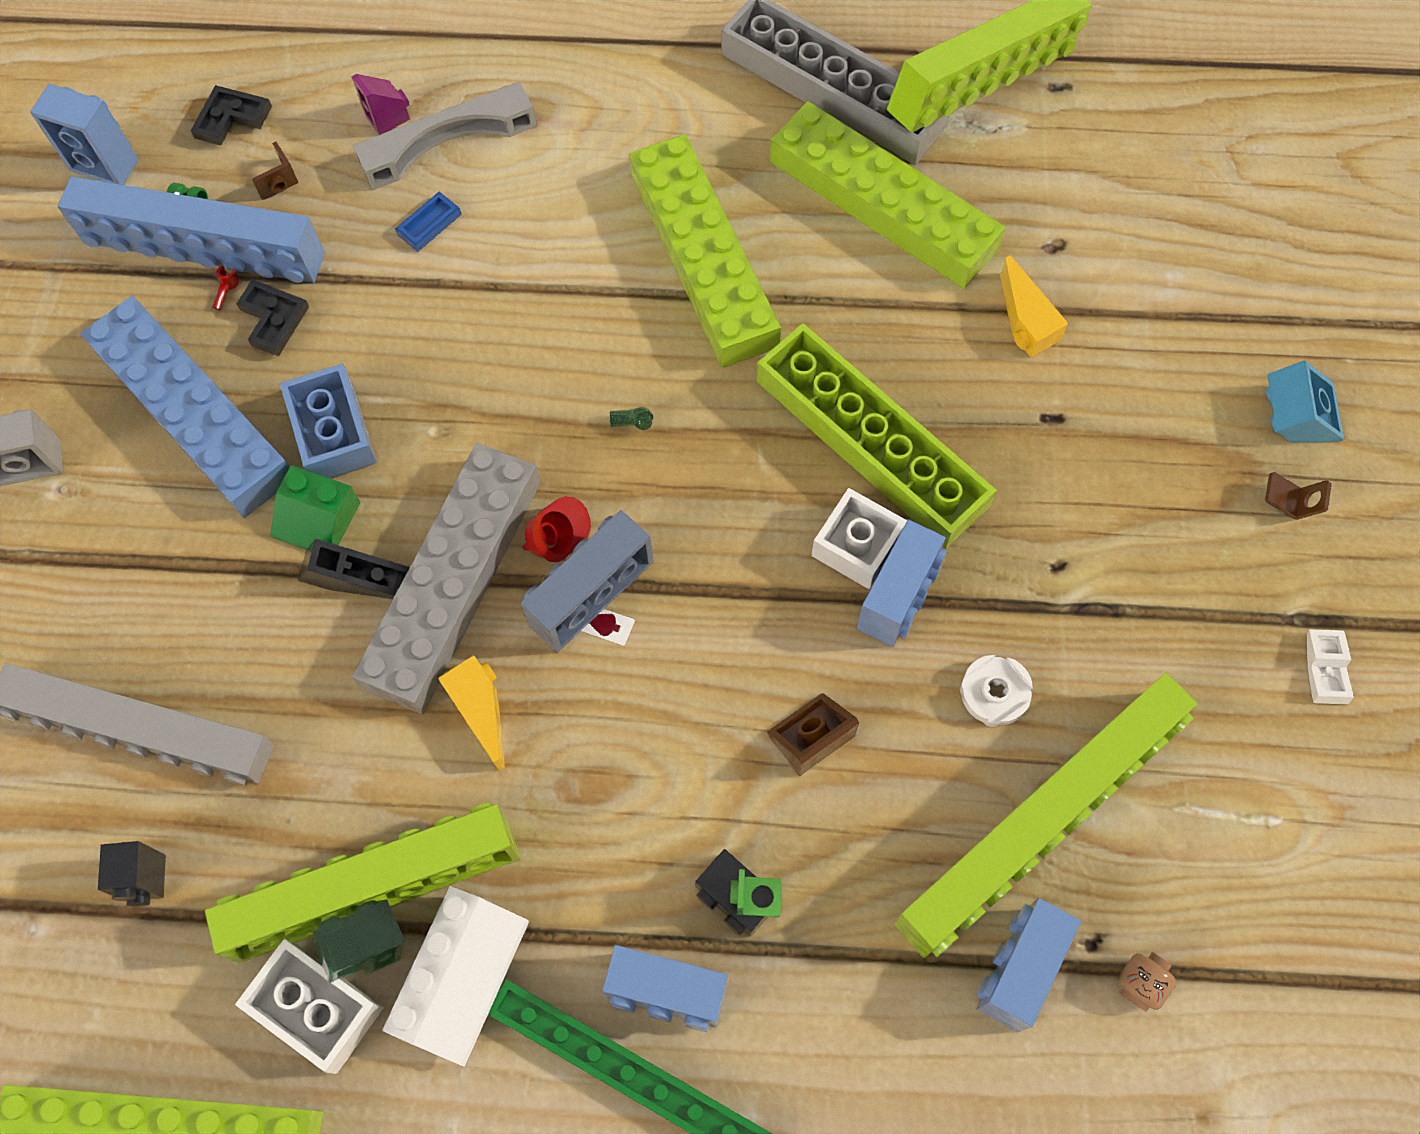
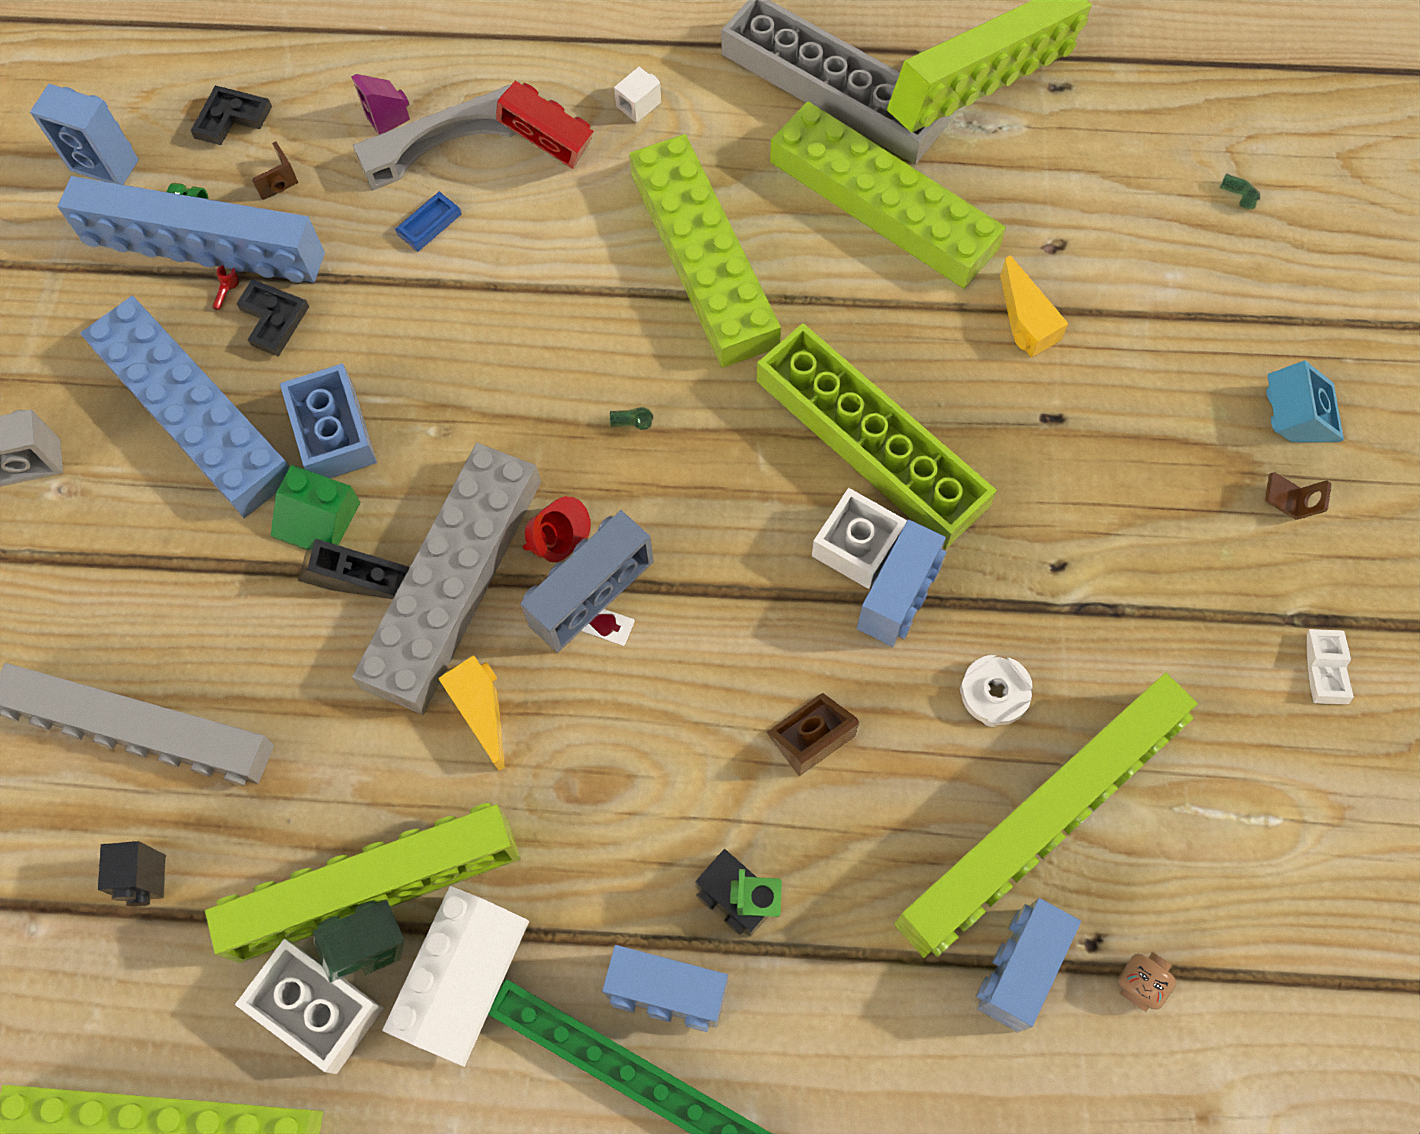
(543, 123): none -> red slope
(638, 94): none -> white brick
(1242, 187): none -> clear green arm

